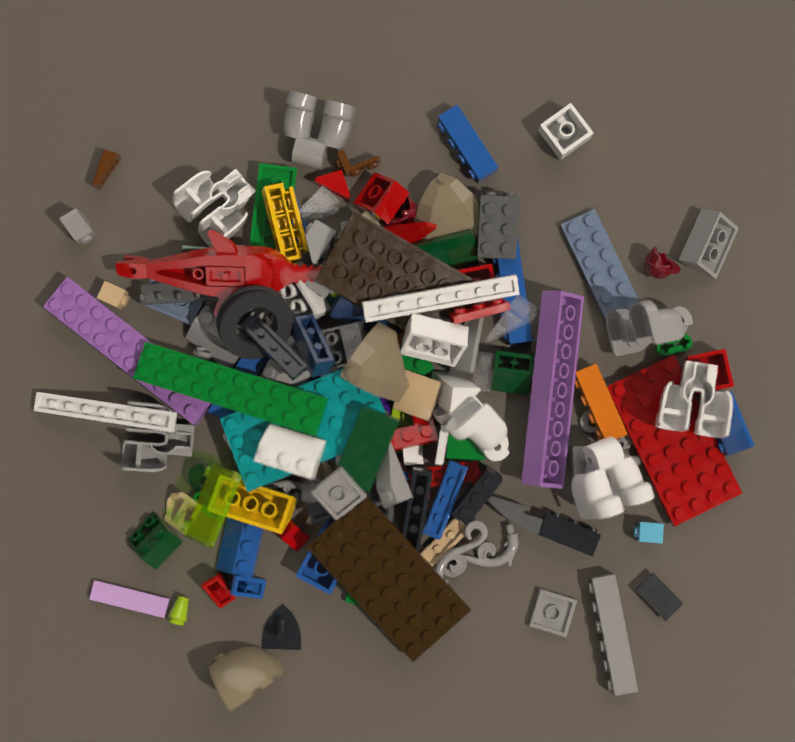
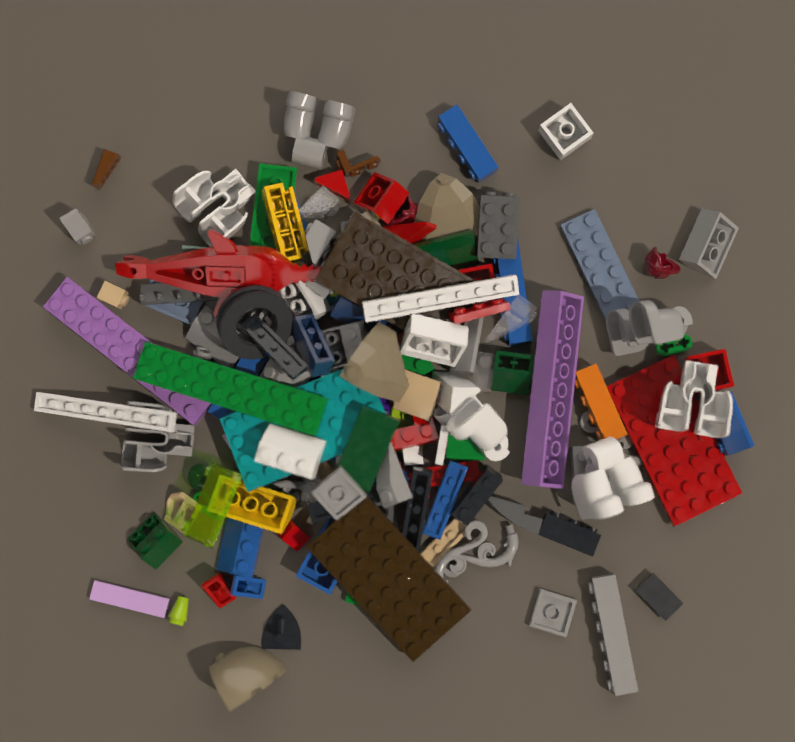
(649, 532): medium azure brick -> none

